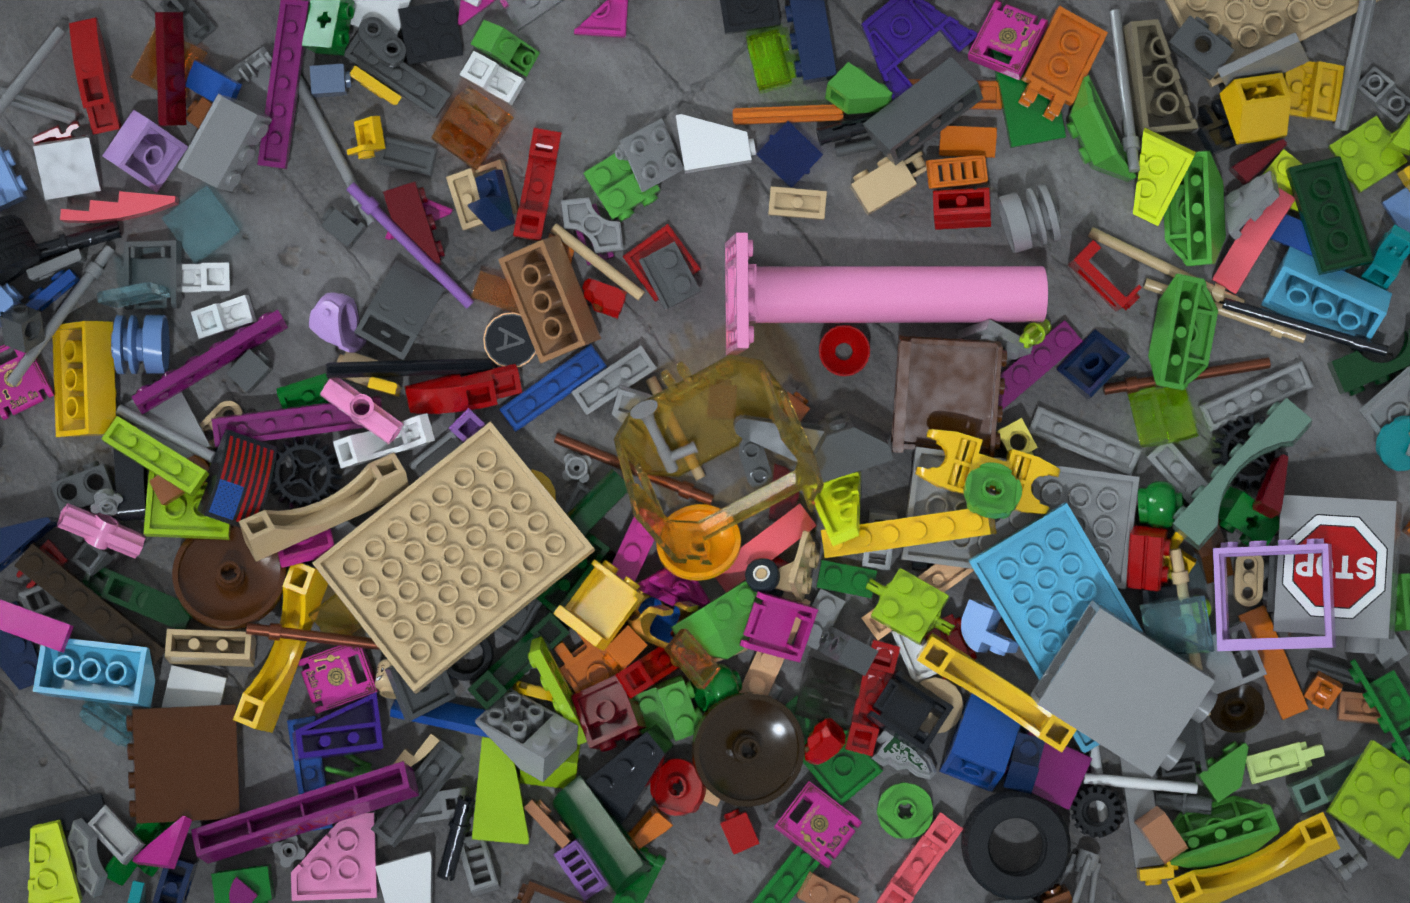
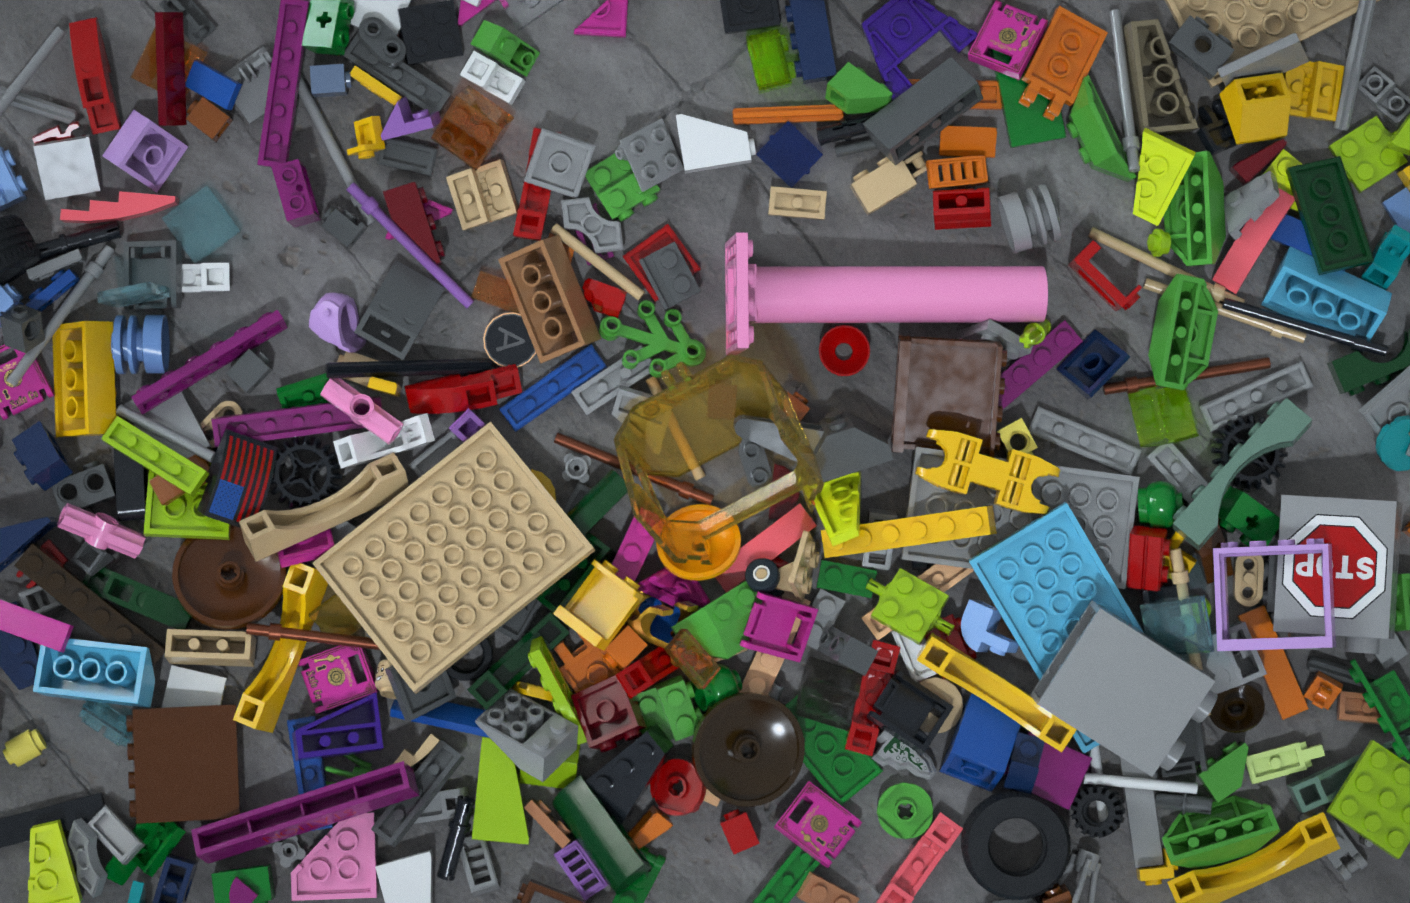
(24, 747): none -> light yellow brick
(41, 456): none -> dark blue brick
(106, 502): light grey plate -> none
(166, 848): dark pink tile -> none
(223, 316): white slope -> none
(225, 142): light grey slope -> none
(296, 193): none -> magenta window
(404, 122): none -> medium lavender slope
(494, 203): dark blue slope -> none
(559, 163): none -> light grey tile
(645, 412): light grey piece -> none
(656, 342): none -> bright green plant
(824, 742): red rock -> none
(988, 505): bright green plate -> none
(1159, 242): none -> lime plate
(1161, 834): nougat slope -> none
(1271, 492): dark red slope -> none

